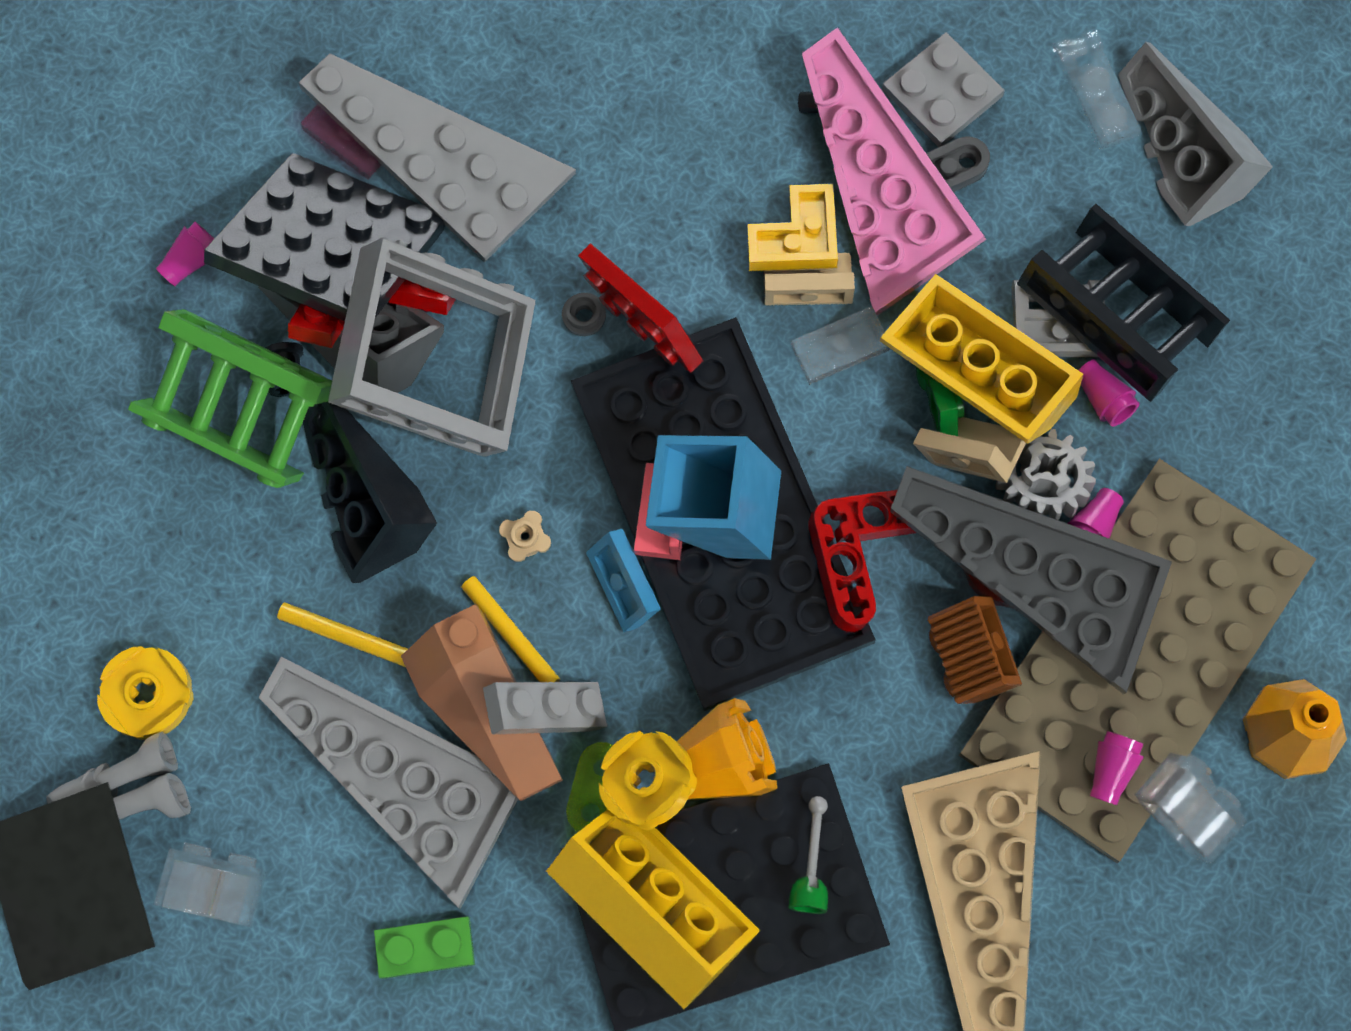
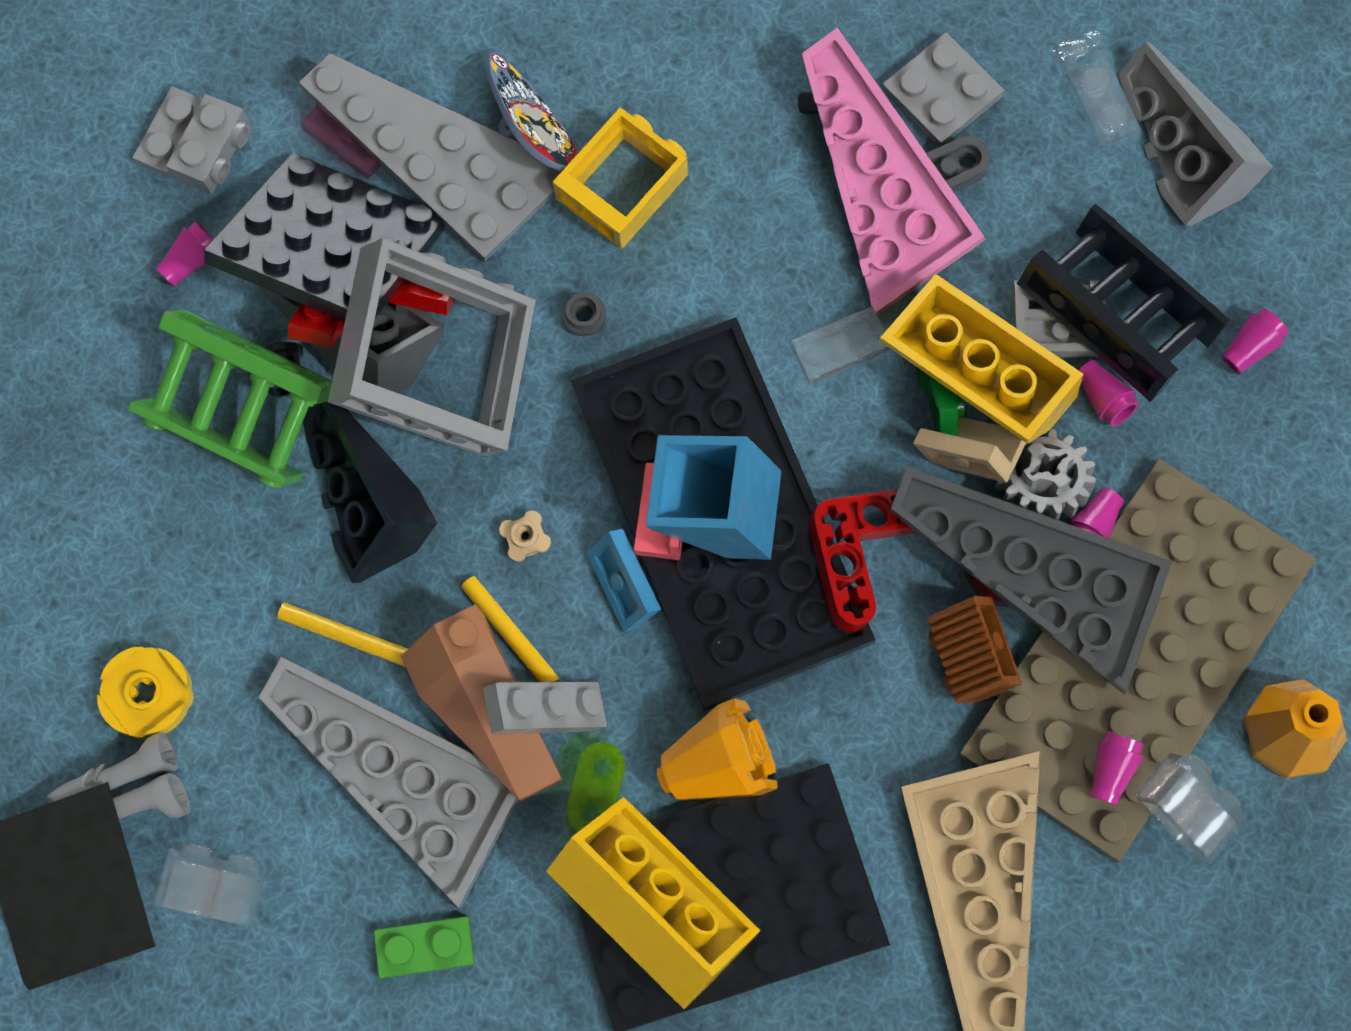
(193, 139): none -> light grey plate
(528, 115): none -> shield
(608, 221): none -> yellow window
(643, 311): red plate -> none
(668, 792): yellow plate -> none
(804, 242): yellow plate -> none
(808, 892): hinge -> none
(811, 285): tan panel -> none
(1256, 339): none -> dark pink cone

